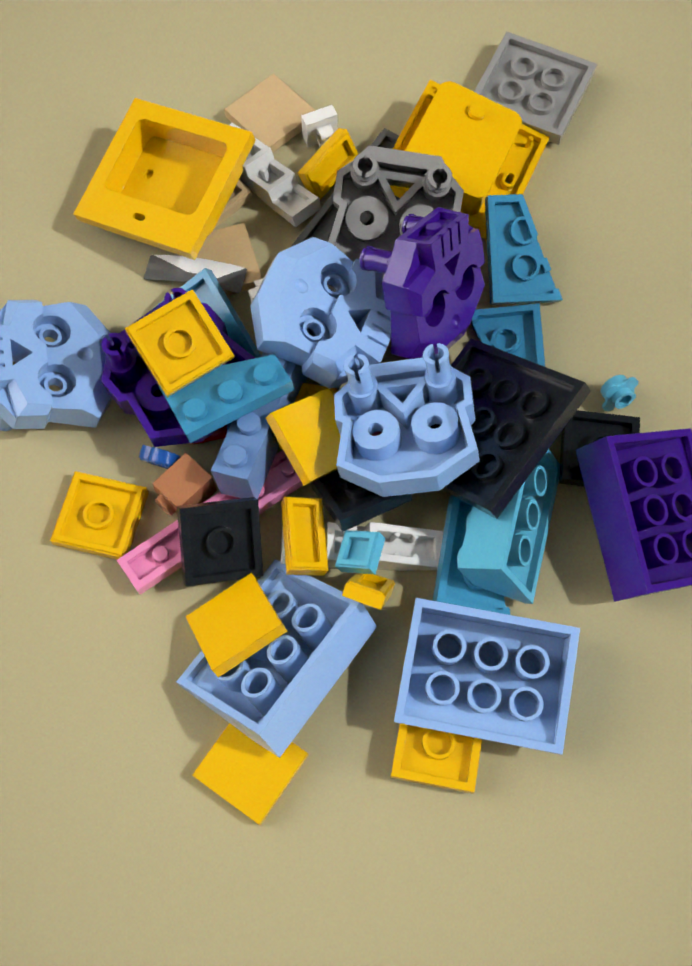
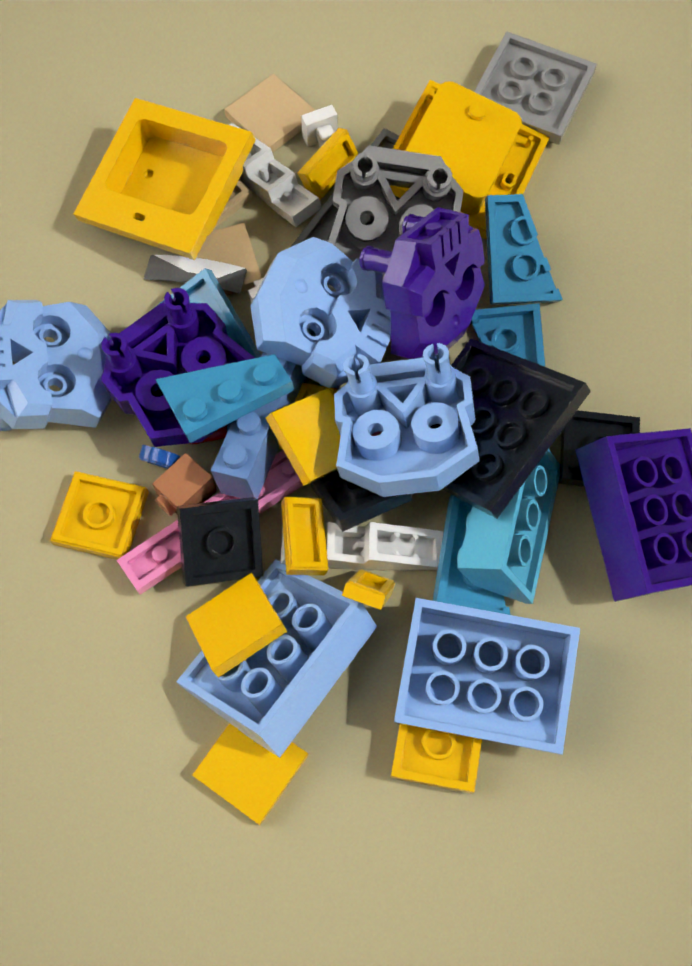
(179, 343): yellow tile -> none
(360, 552): medium azure tile -> none
(618, 392): medium azure plate -> none

